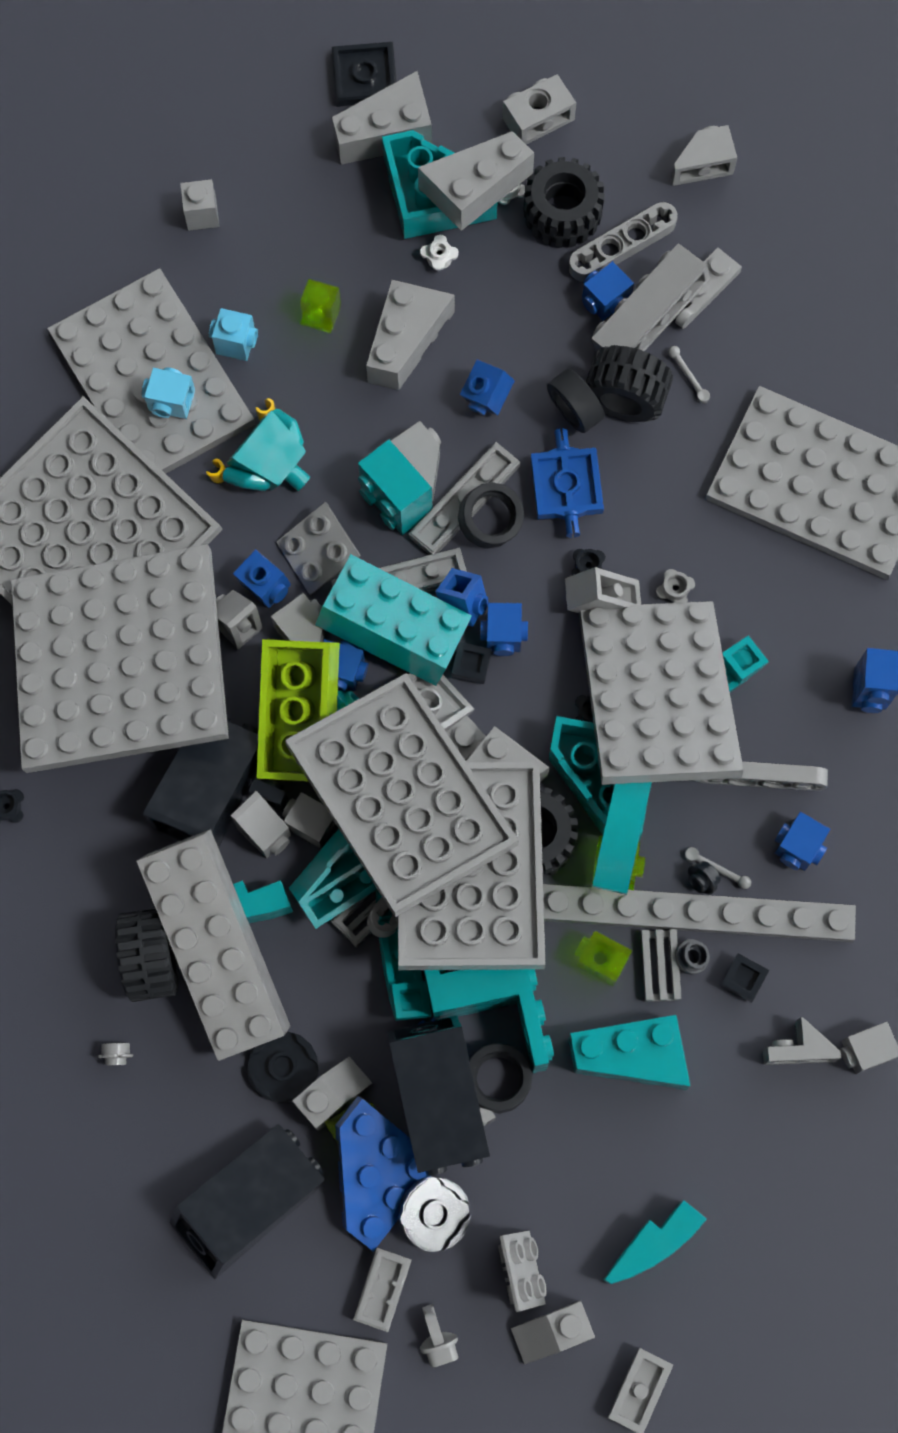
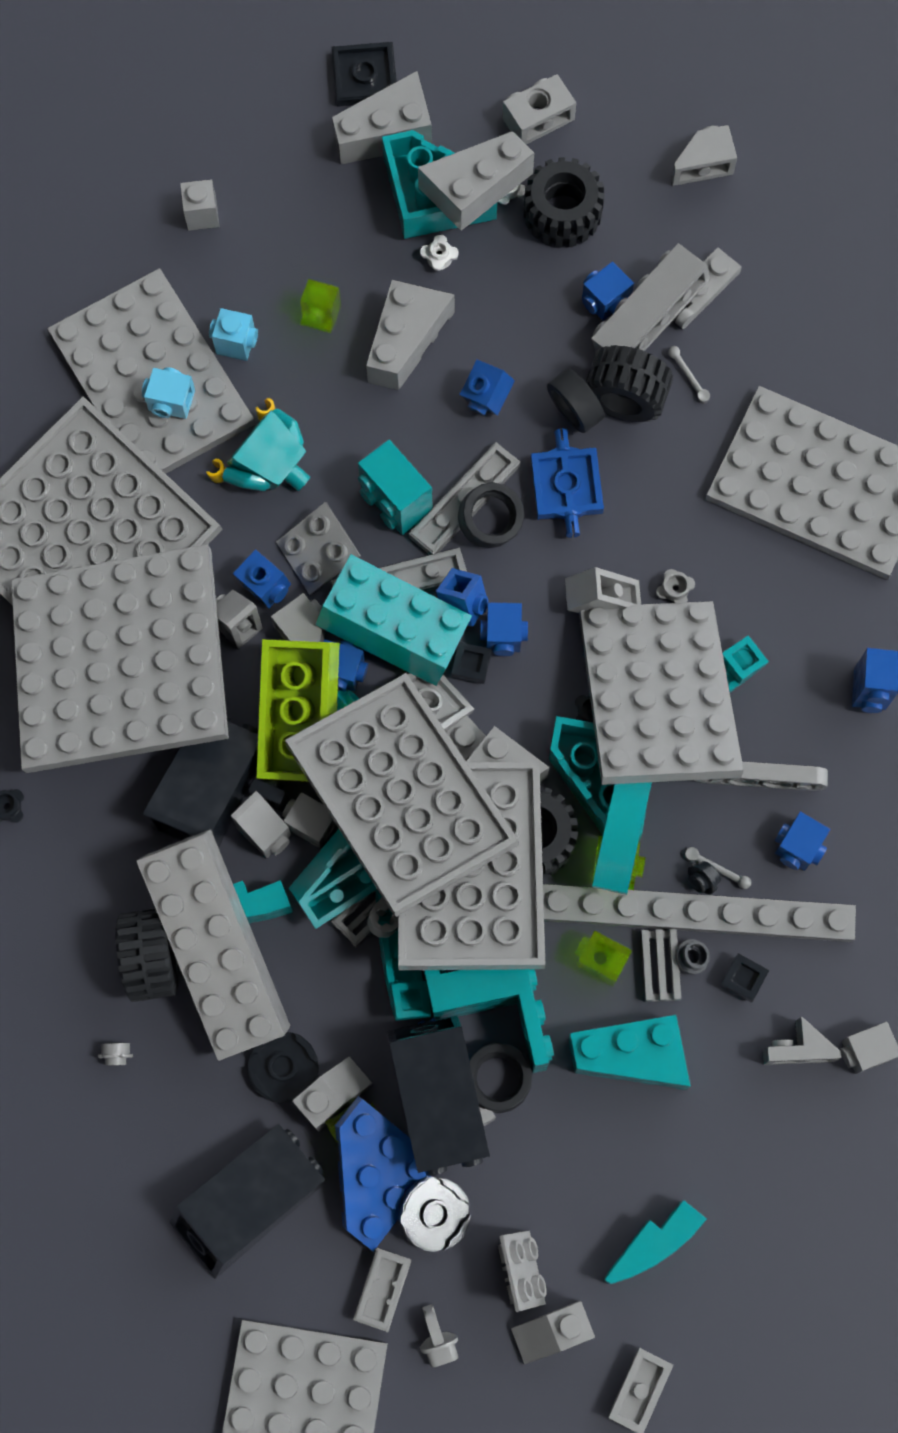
(422, 450): light grey slope -> none
(591, 556): black plate -> none
(620, 238): light grey beam -> none

